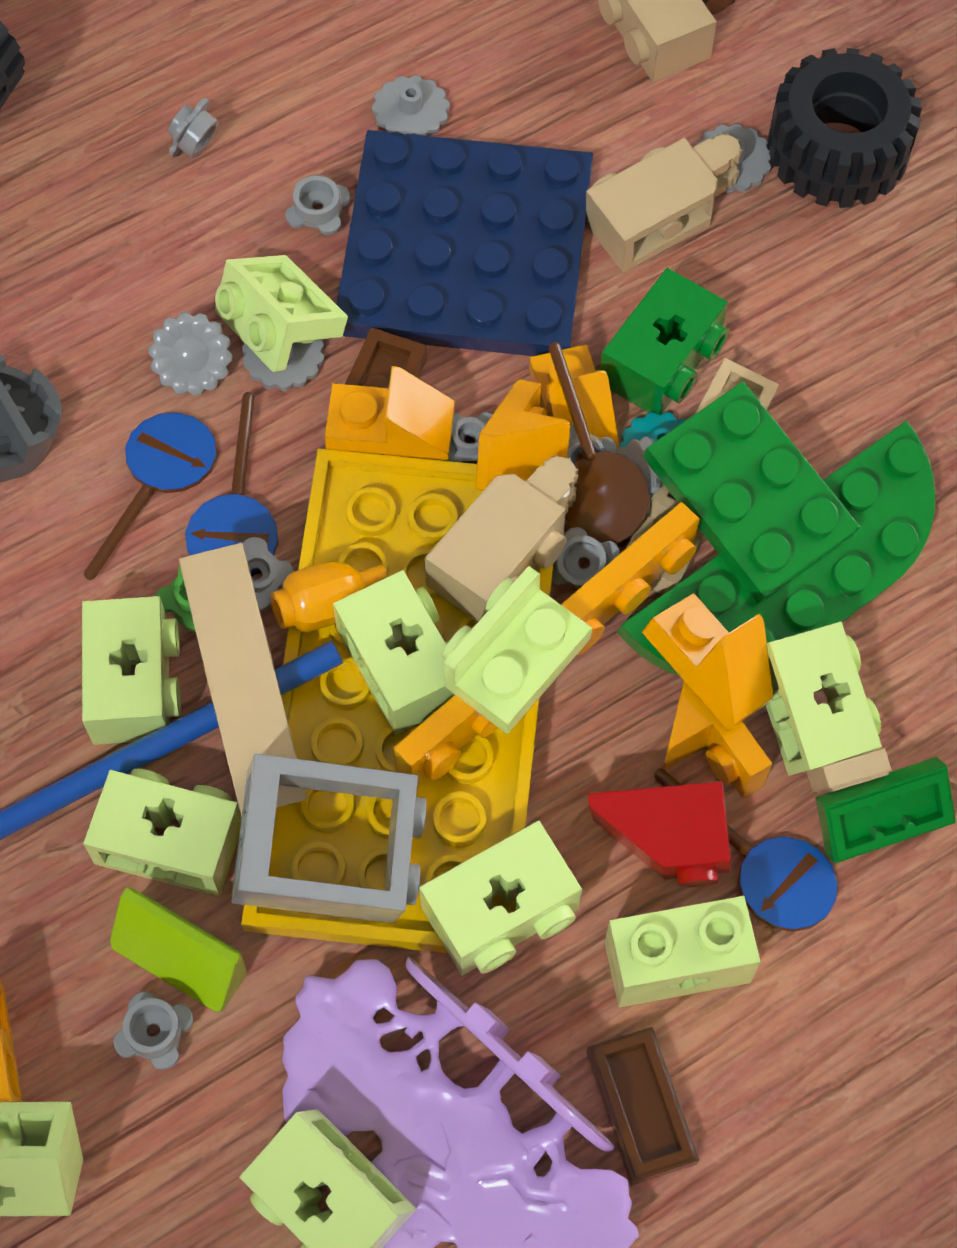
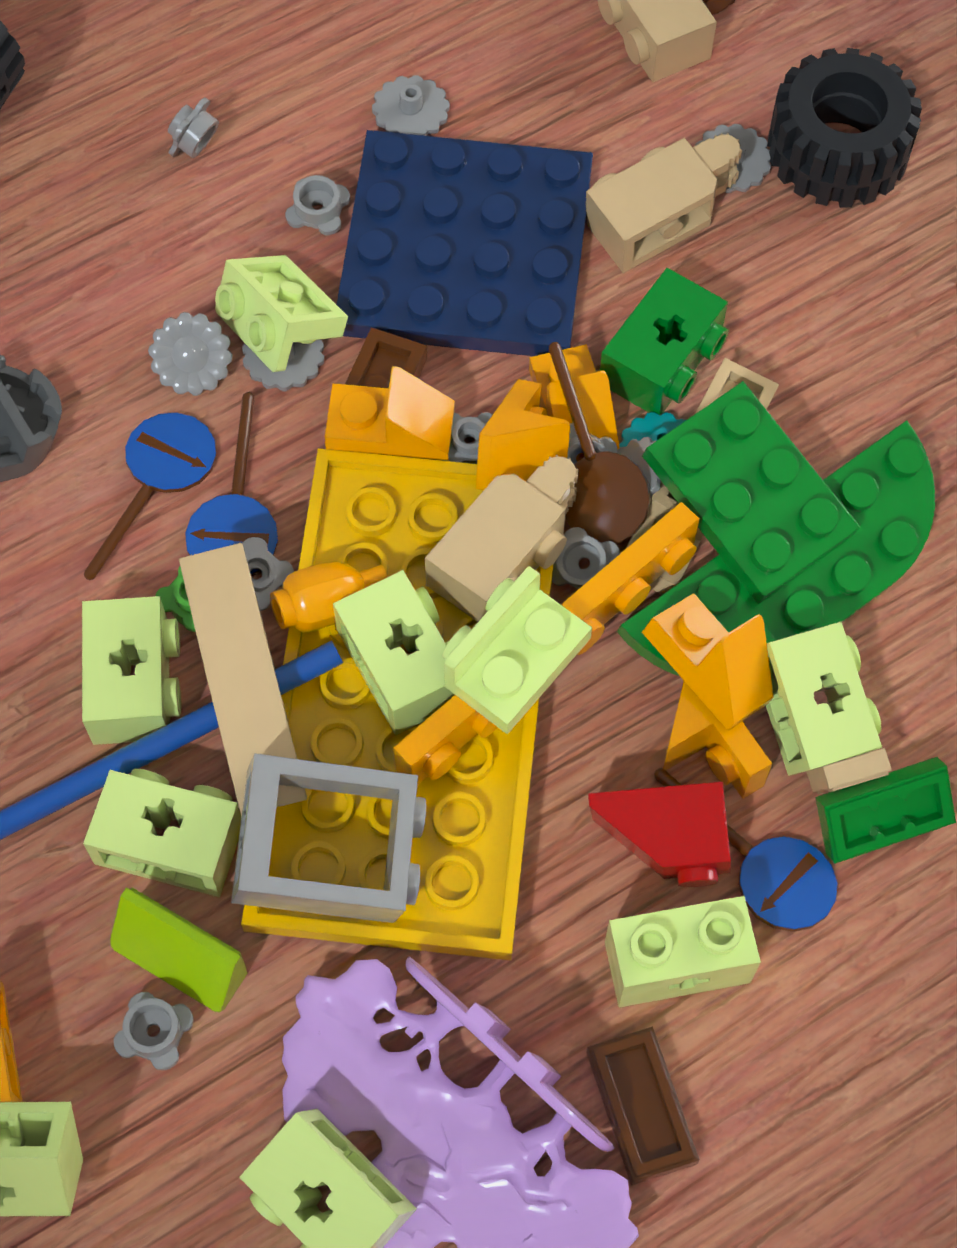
(517, 868): yellowish green brick -> none

